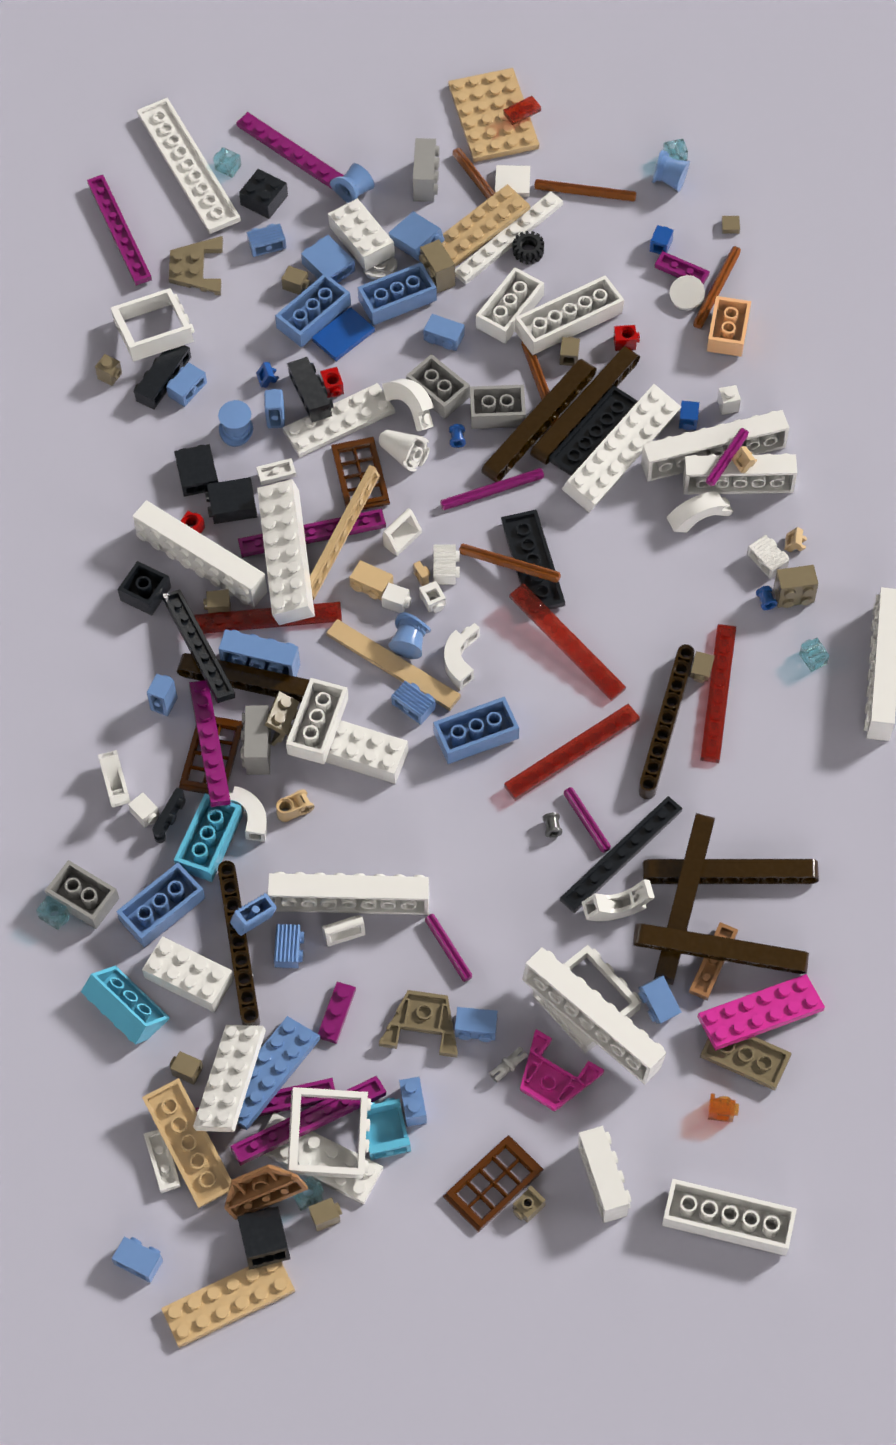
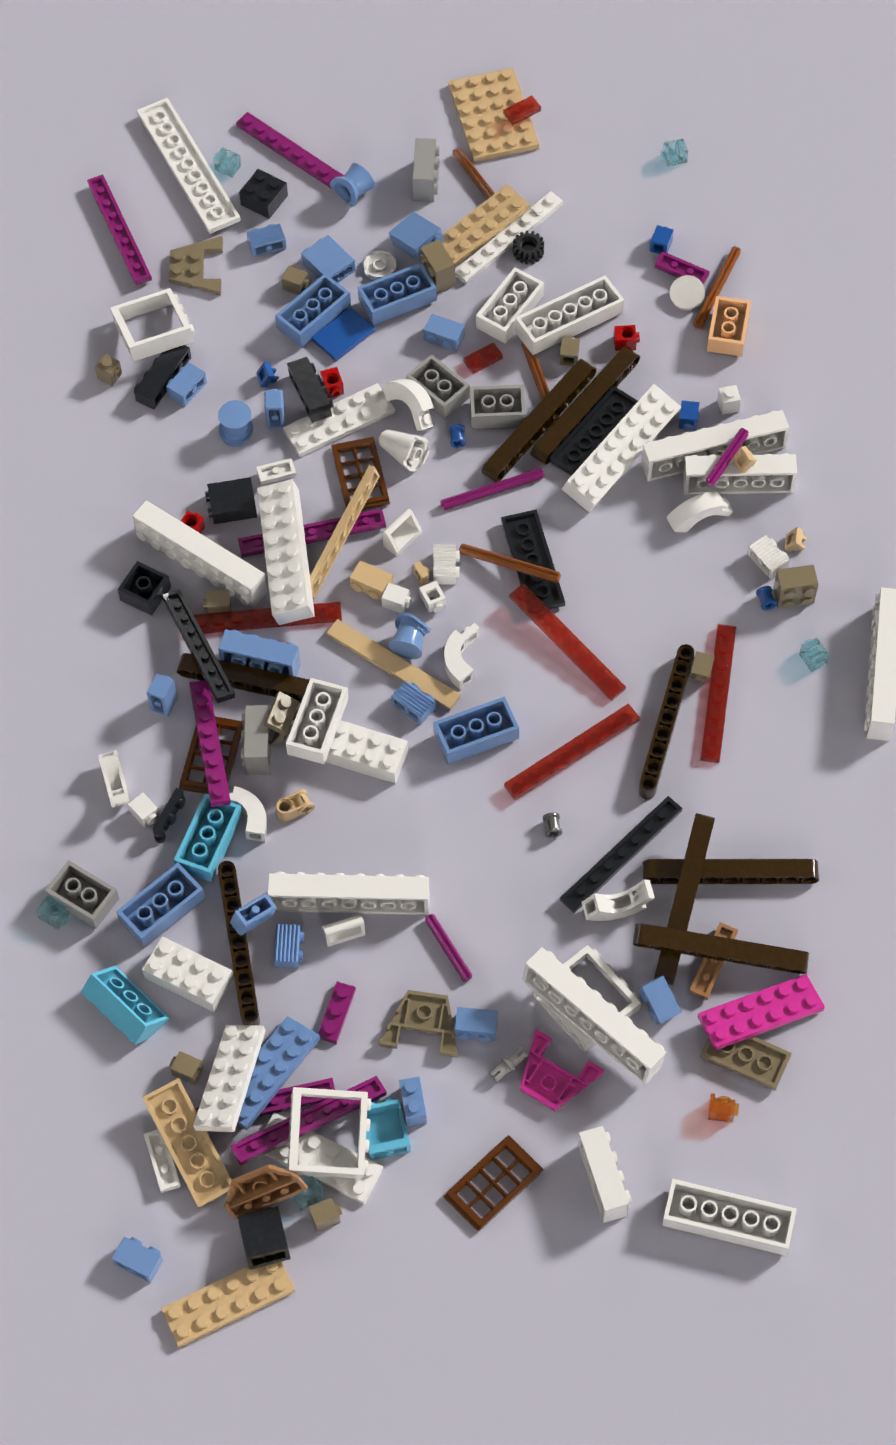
(195, 469): black brick -> none
(361, 234): white brick -> none
(483, 358): none -> clear red plate
(515, 176): white tile -> none
(527, 1213): dark tan brick -> none
(585, 190): dark orange axle -> none
(587, 820): magenta axle -> none
(670, 171): medium blue hat -> none
(730, 224): dark tan tile -> none

